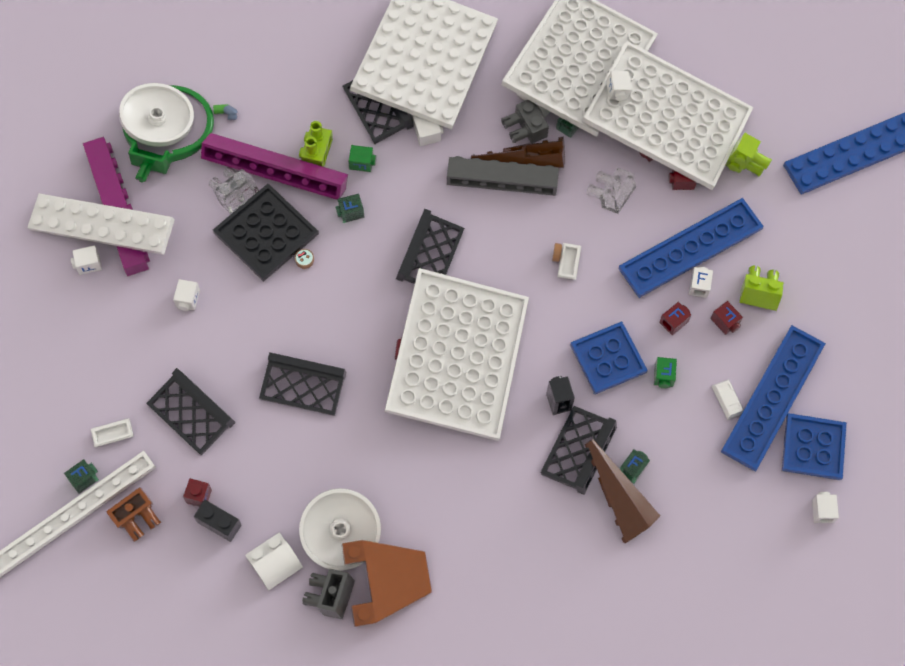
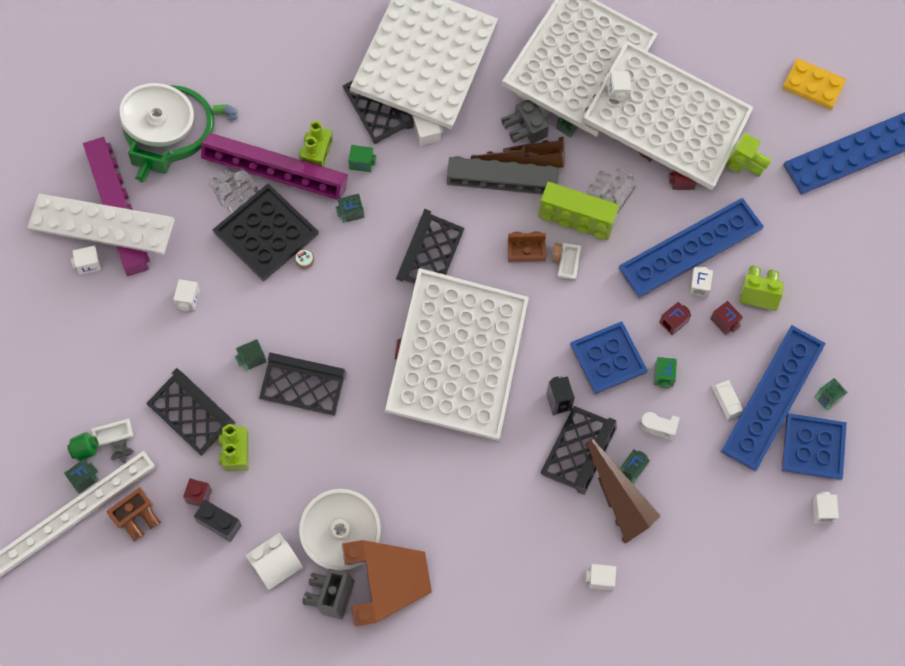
(83, 446): none -> green head
(121, 451): none -> dark grey plant
(234, 448): none -> lime brick
(250, 355): none -> clear green brick
(526, 247): none -> dark orange bracket
(578, 211): none -> lime brick
(601, 577): none -> white brick
(659, 426): none -> white leg
(814, 84): none -> yellow plate
(830, 394): none -> clear green brick

